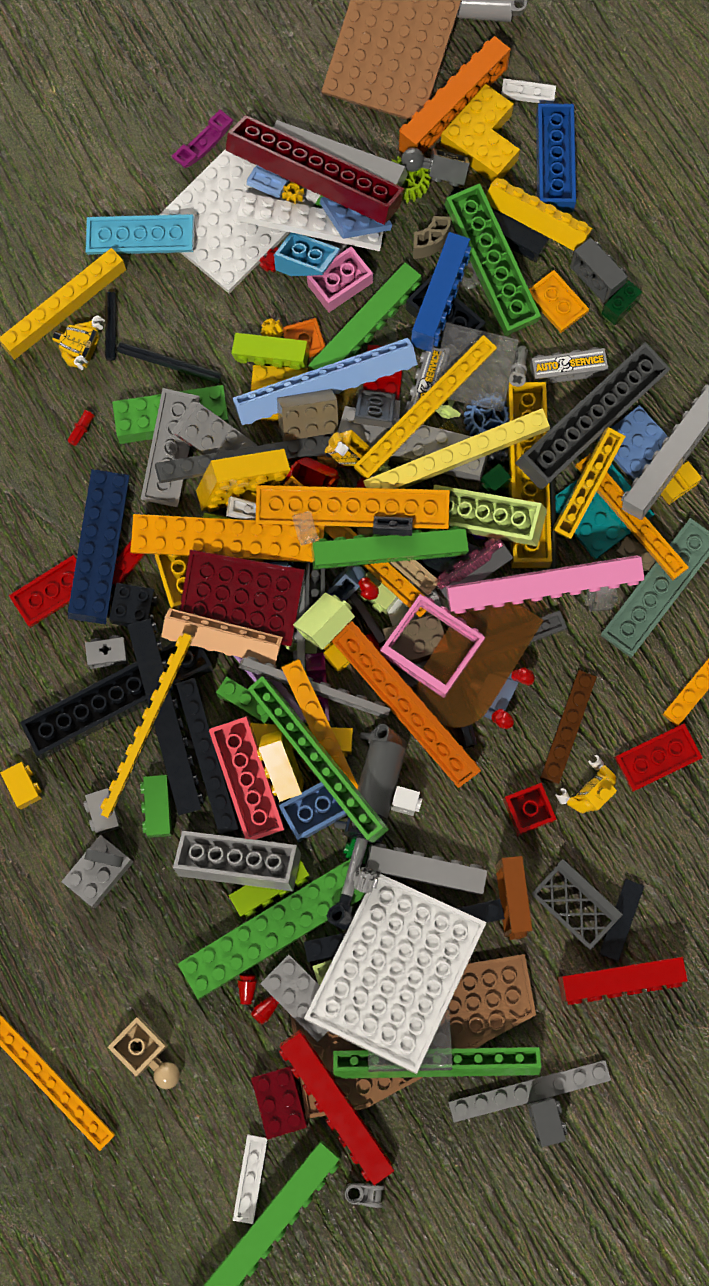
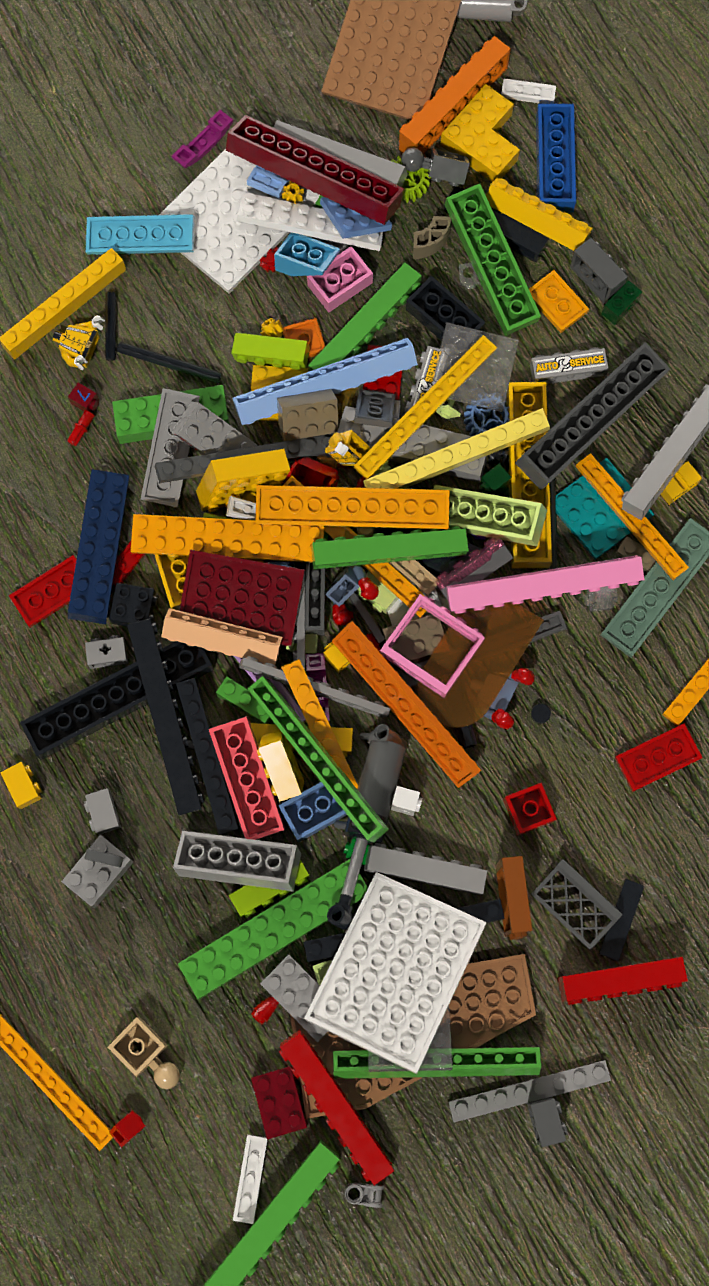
(83, 398): none -> dark red brick
(127, 1128): none -> red brick
(142, 732): yellow plate -> none
(156, 806): bright green brick -> none
(246, 988): red cone -> none
(305, 528): clear bracket -> none
(324, 620): yellowish green brick -> none
(365, 880): light grey gear -> none
(392, 526): black plate -> none
(441, 292): blue brick -> none
(519, 369): light grey pin -> none
(540, 713): none -> black tile
(568, 727): reddish brown plate -> none
(588, 482): yellow brick -> none
(594, 792): yellow torso -> none
(640, 444): medium blue plate -> none

